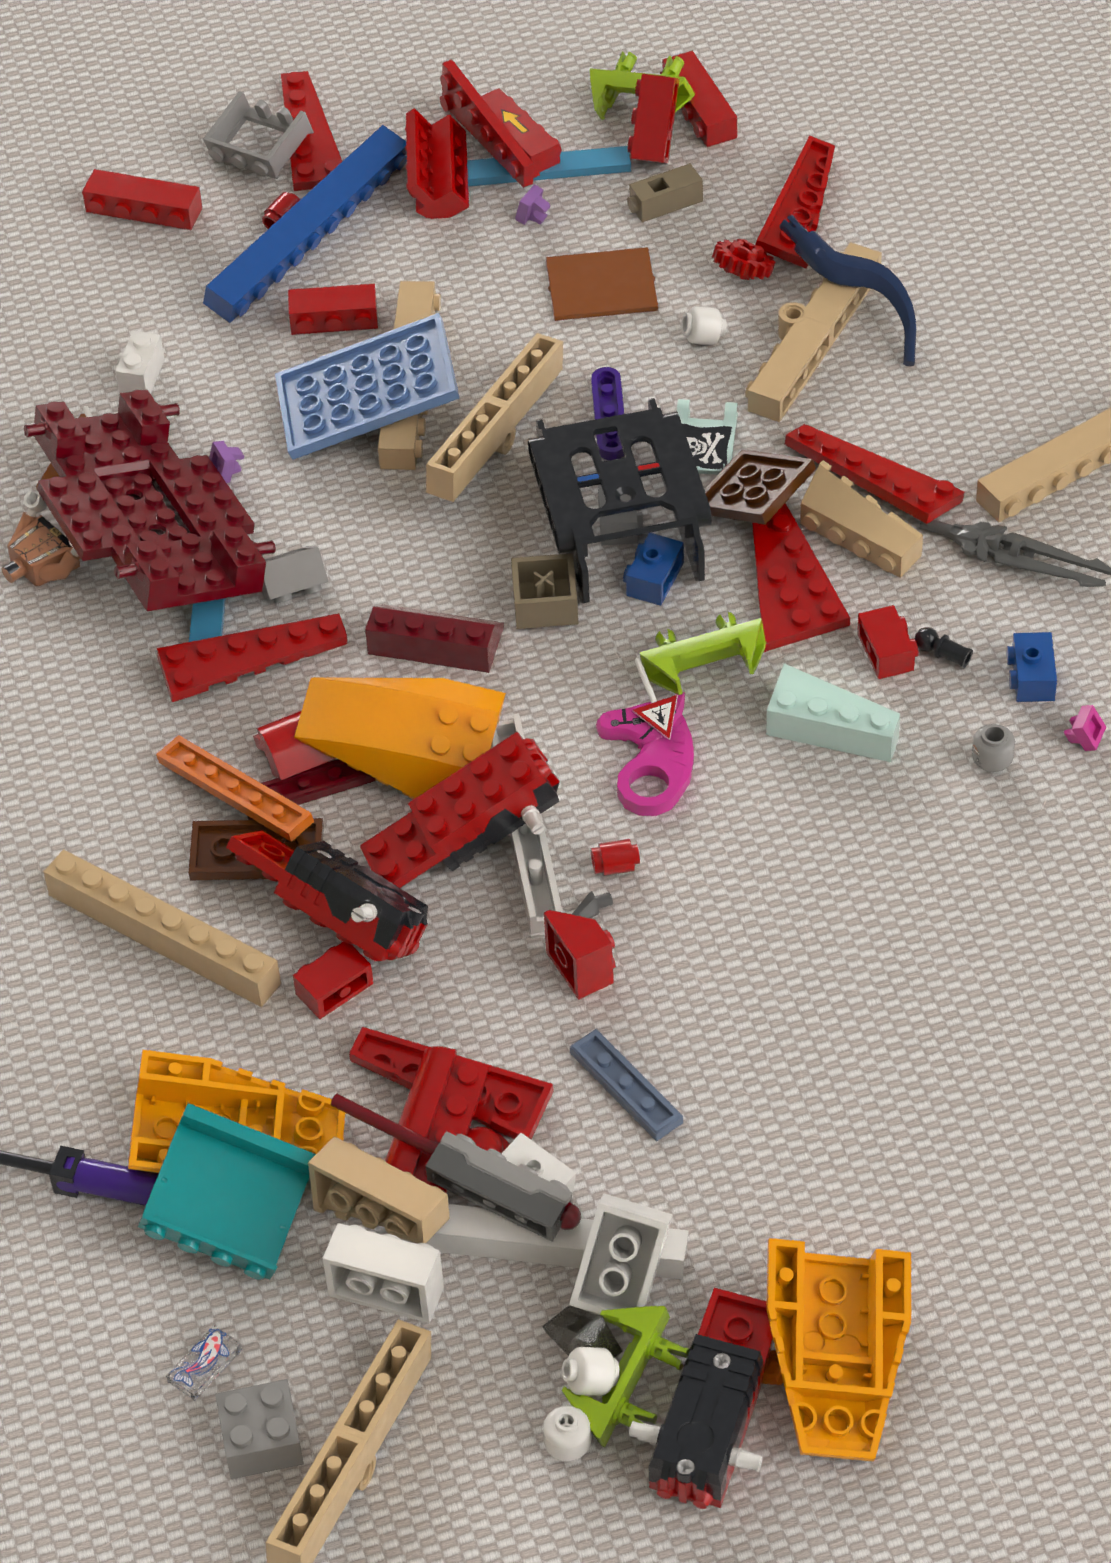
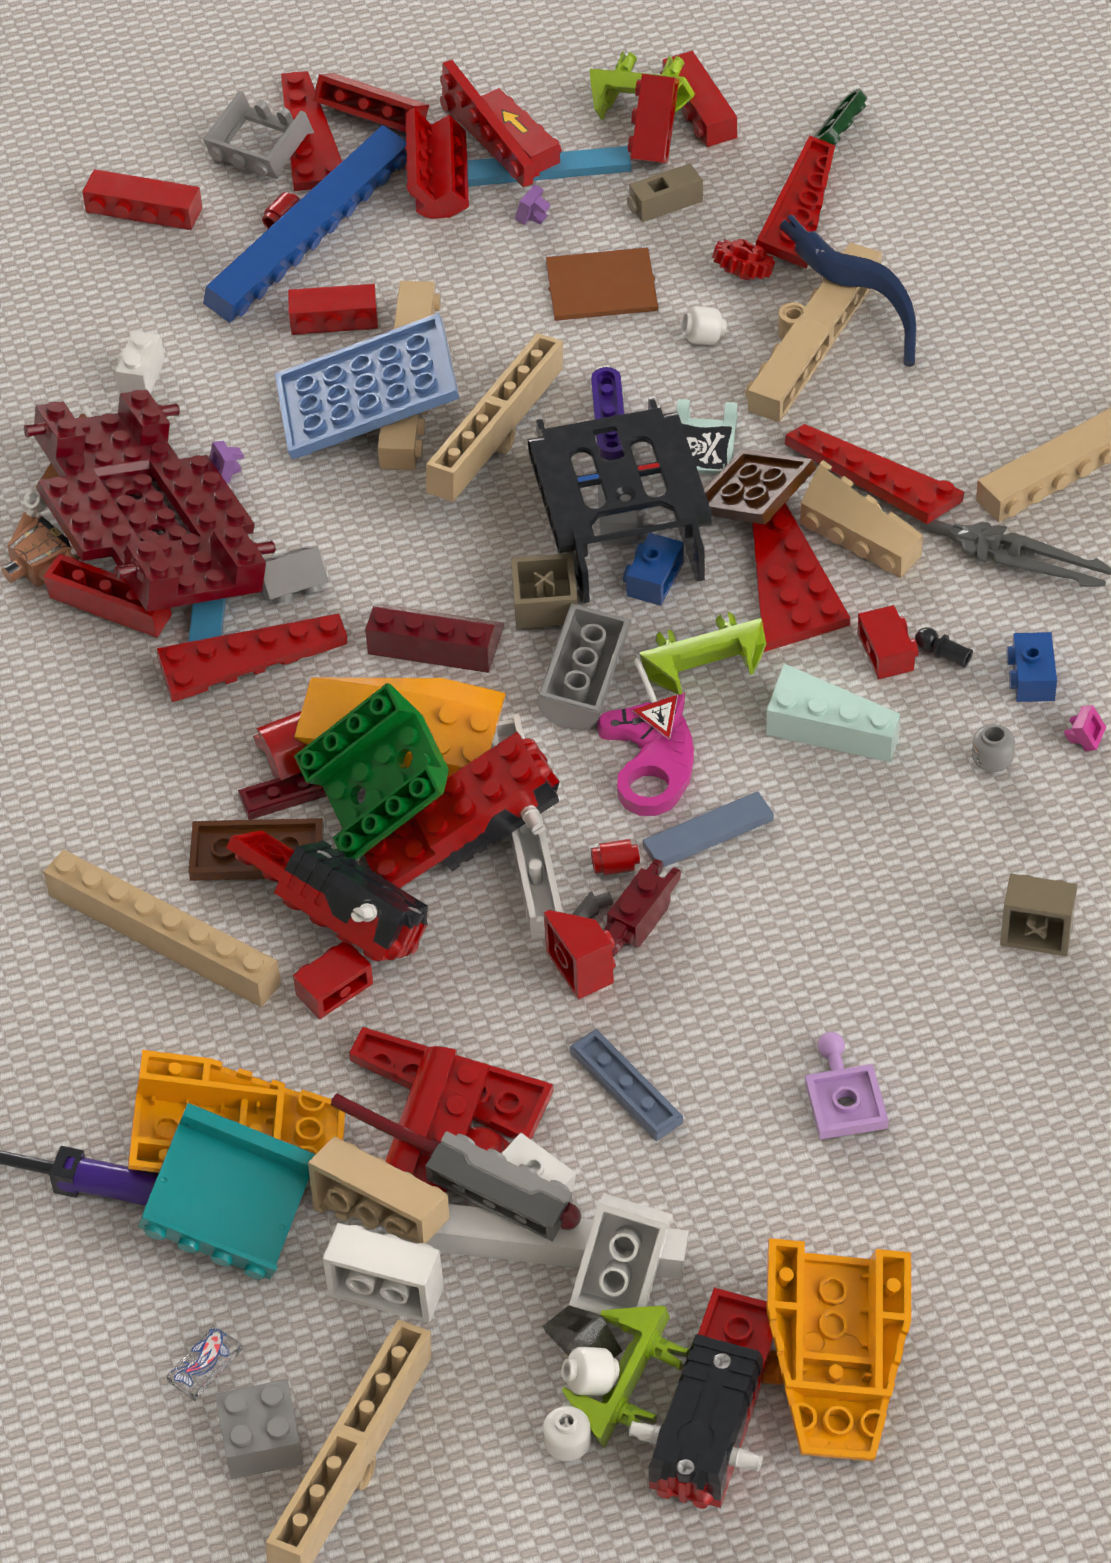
(101, 595): none -> red brick
(235, 788): orange plate -> none
(365, 100): none -> red brick
(369, 753): none -> green slope
(582, 667): none -> light grey brick
(641, 905): none -> dark red hinge
(709, 829): none -> sand blue tile
(842, 117): none -> dark green plate
(855, 1082): none -> lavender plate
(1038, 914): none -> dark tan brick

